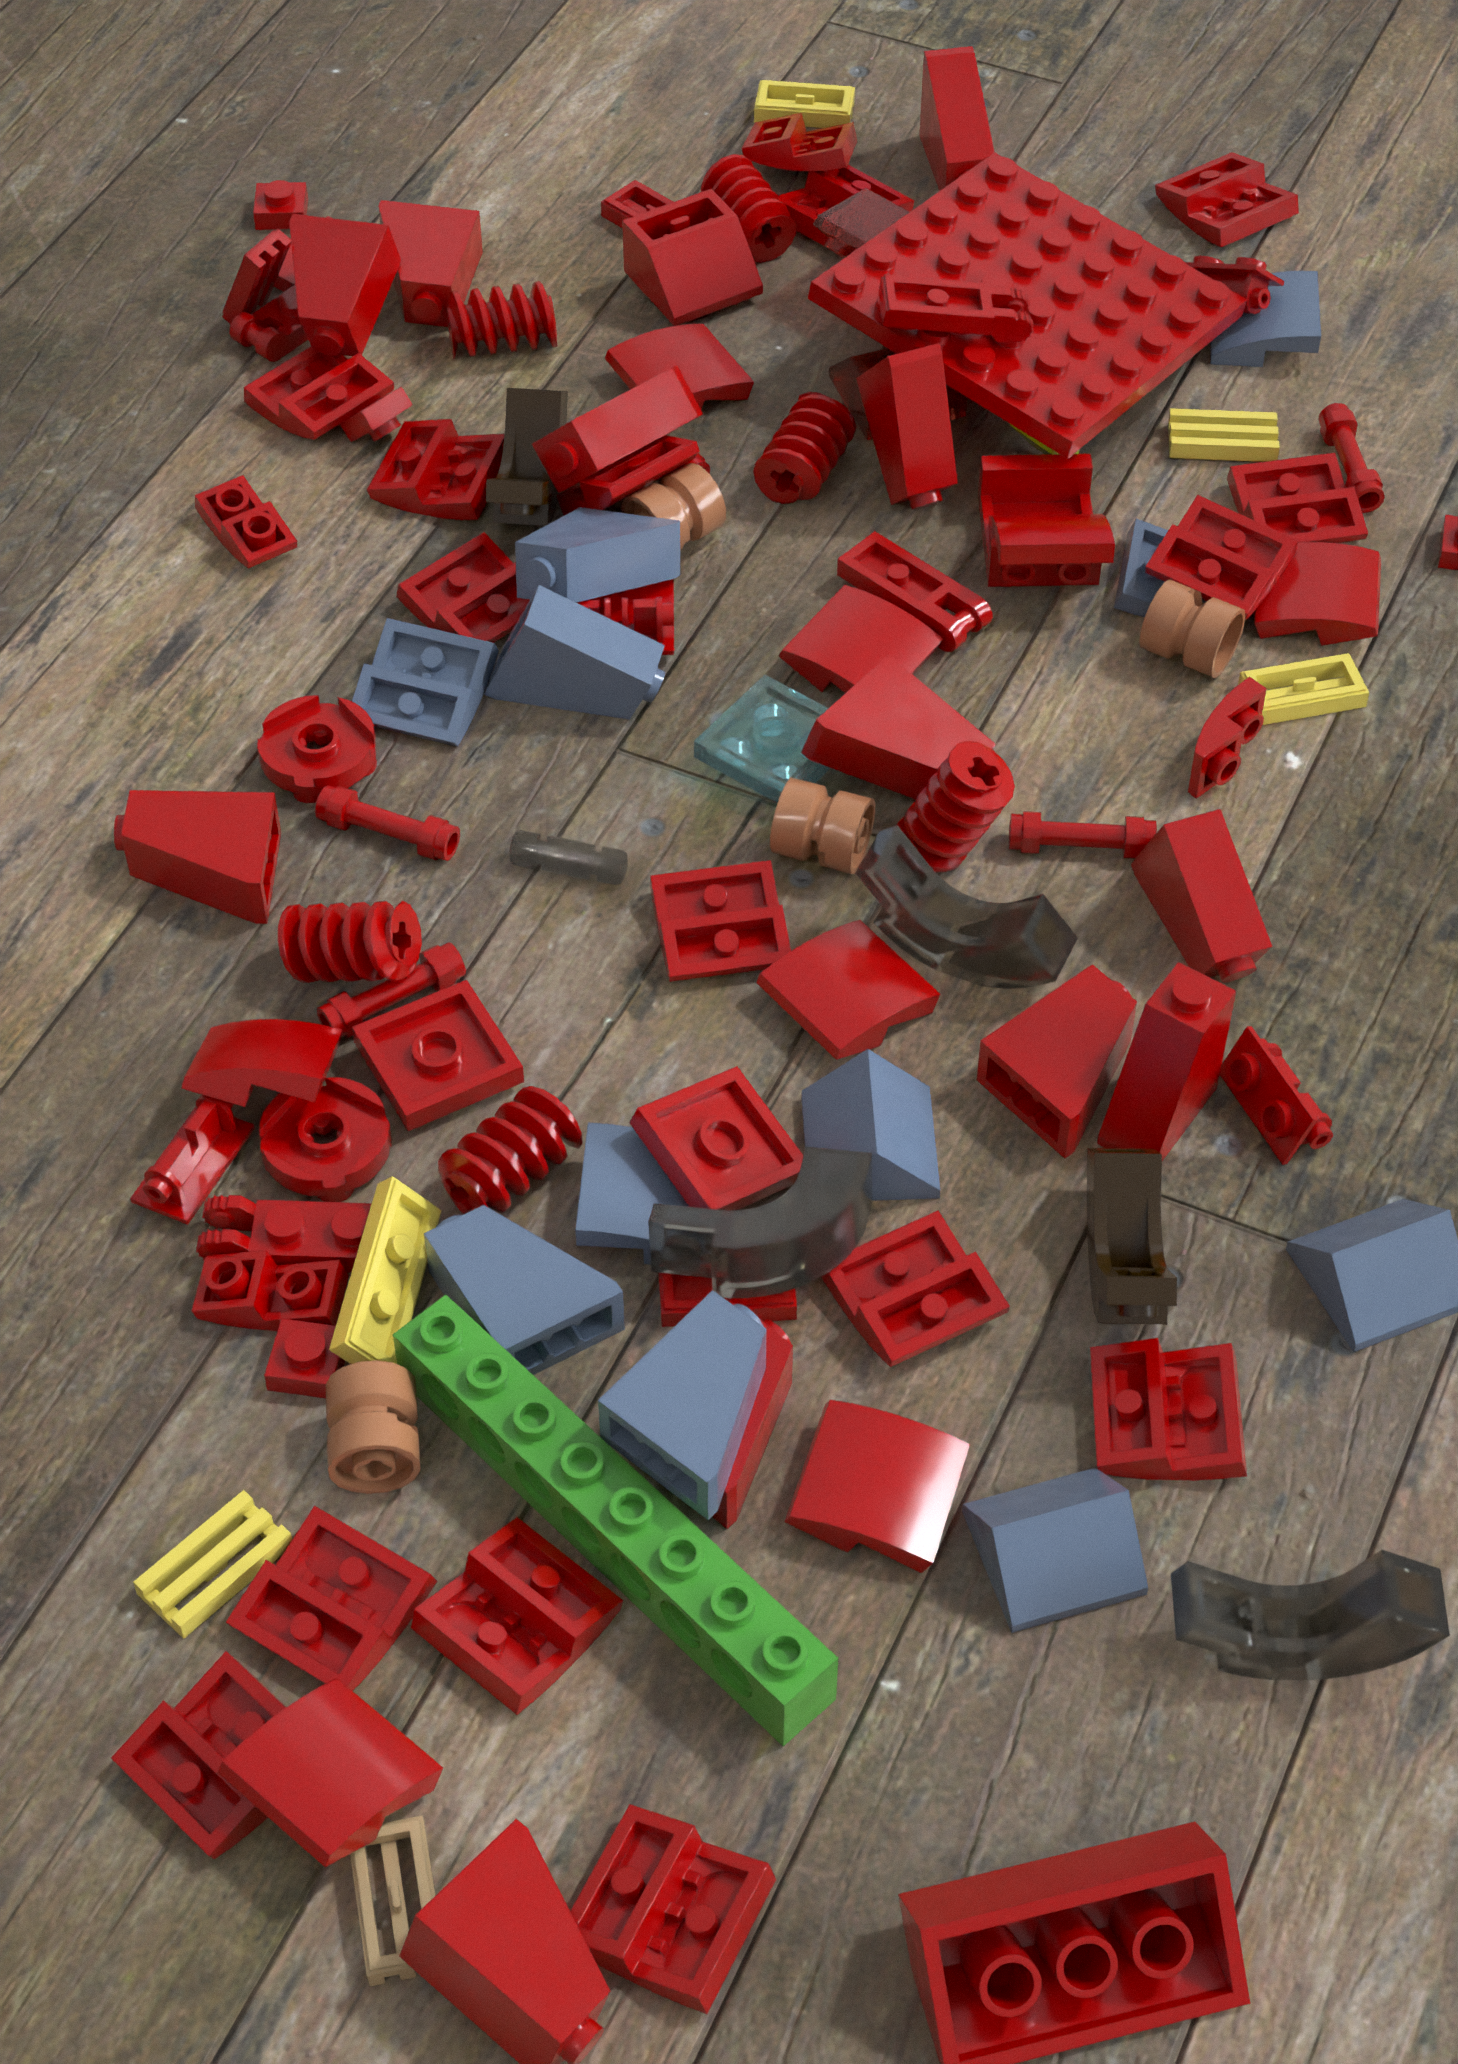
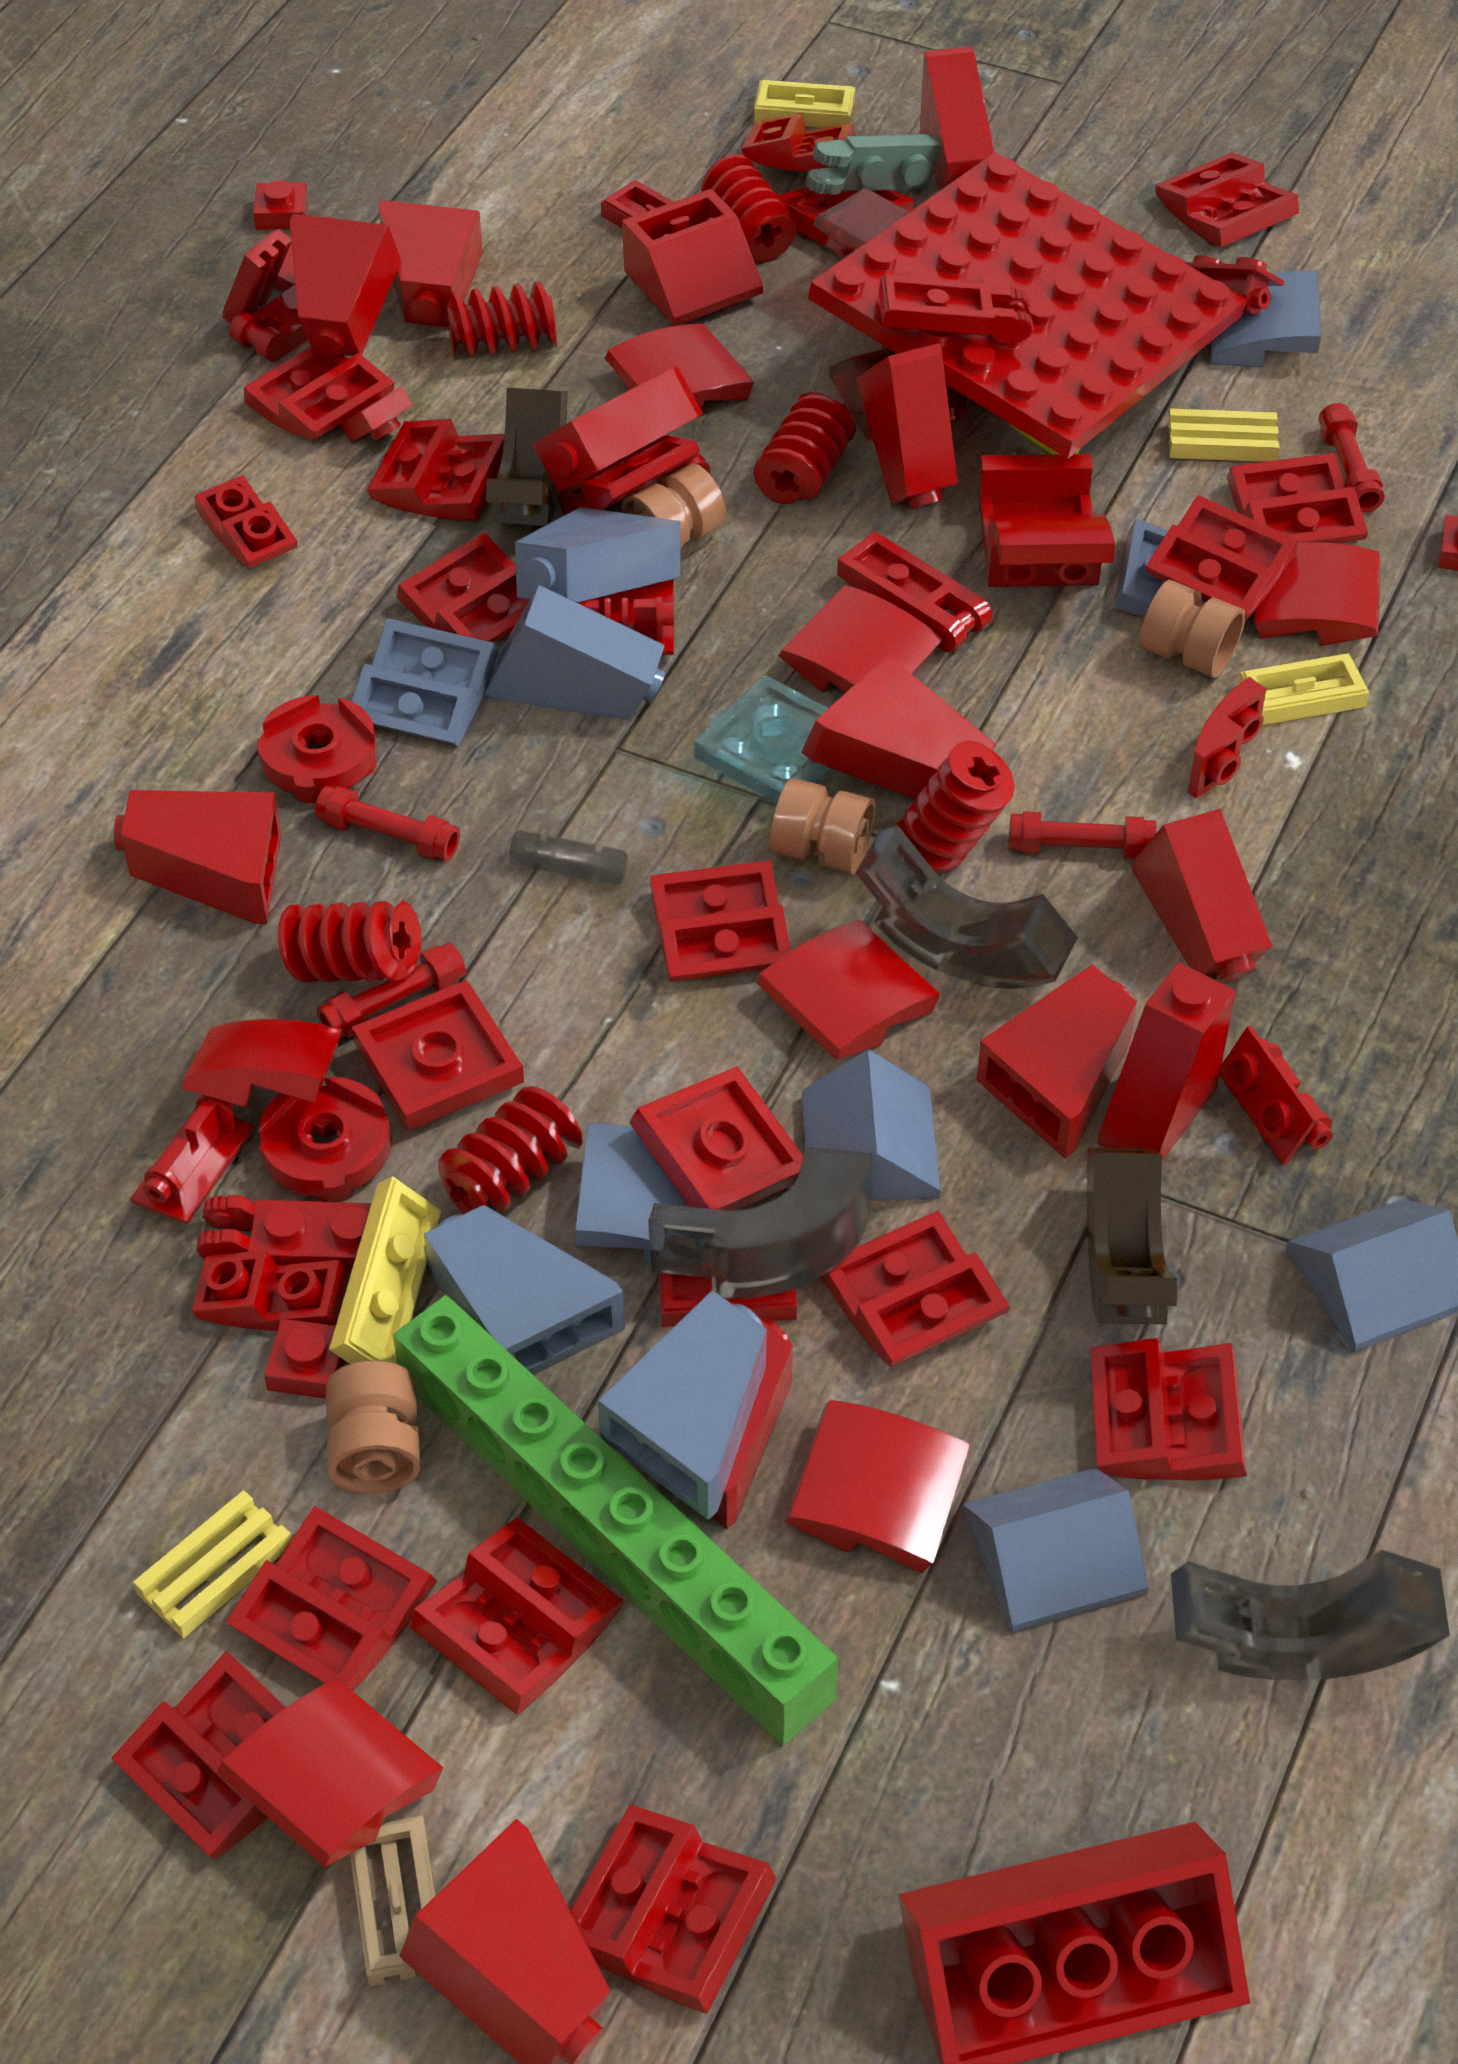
(874, 163): none -> sand green hinge

